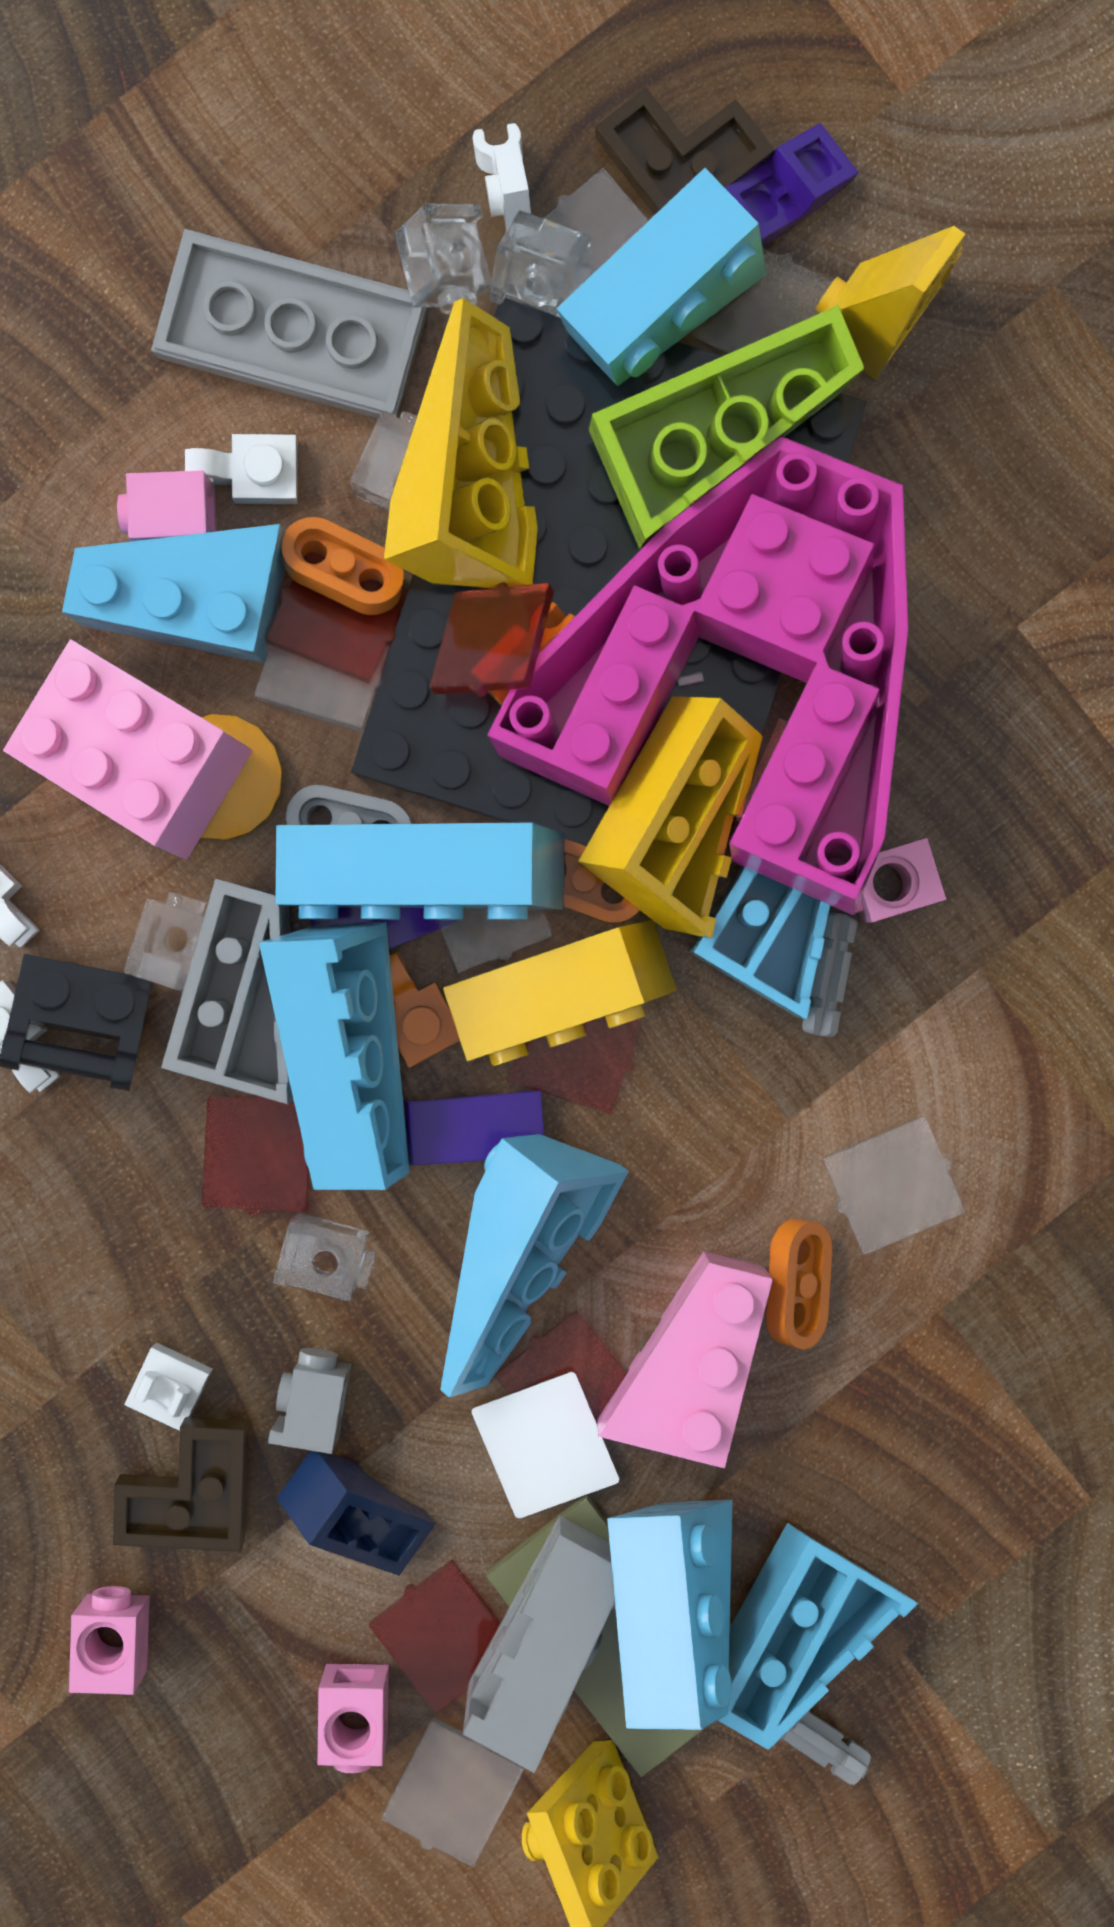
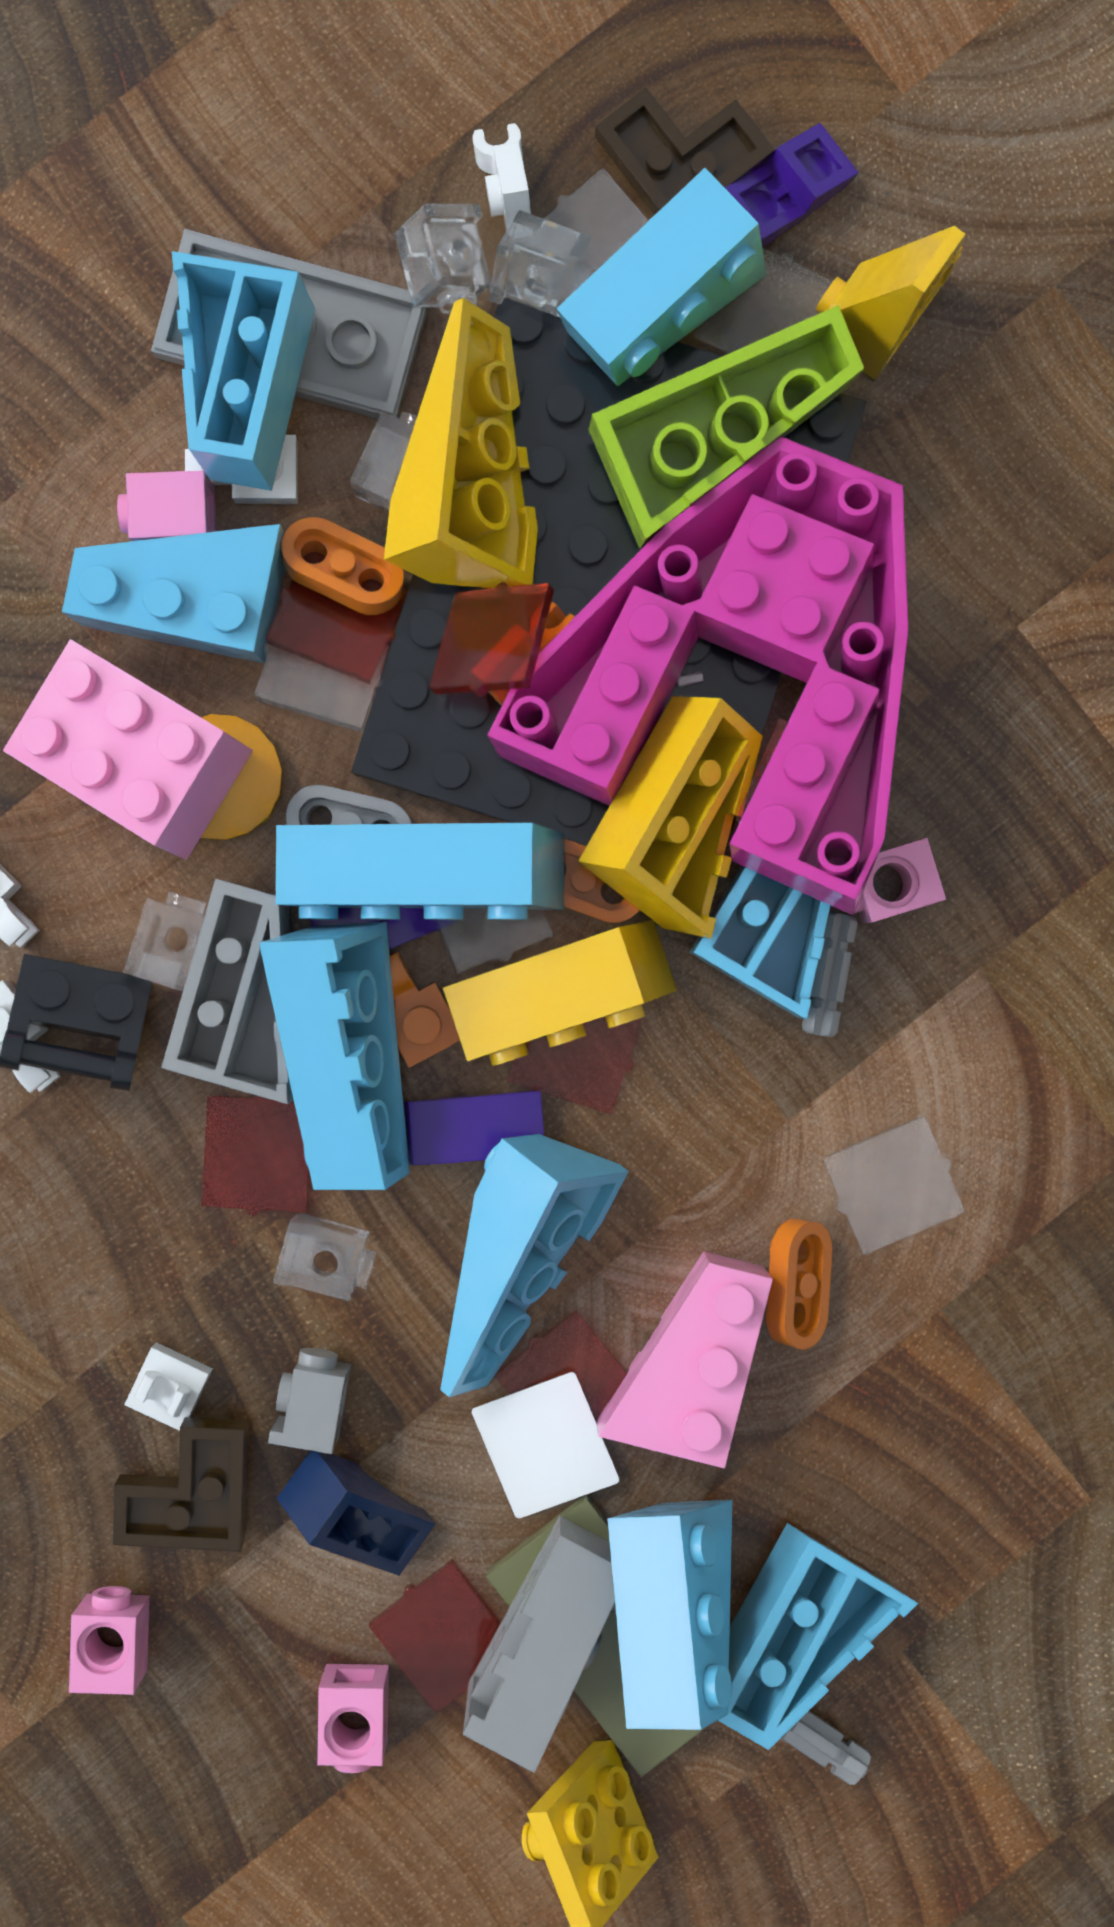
(242, 363): none -> medium azure wedge
(452, 1792): clear piece -> none

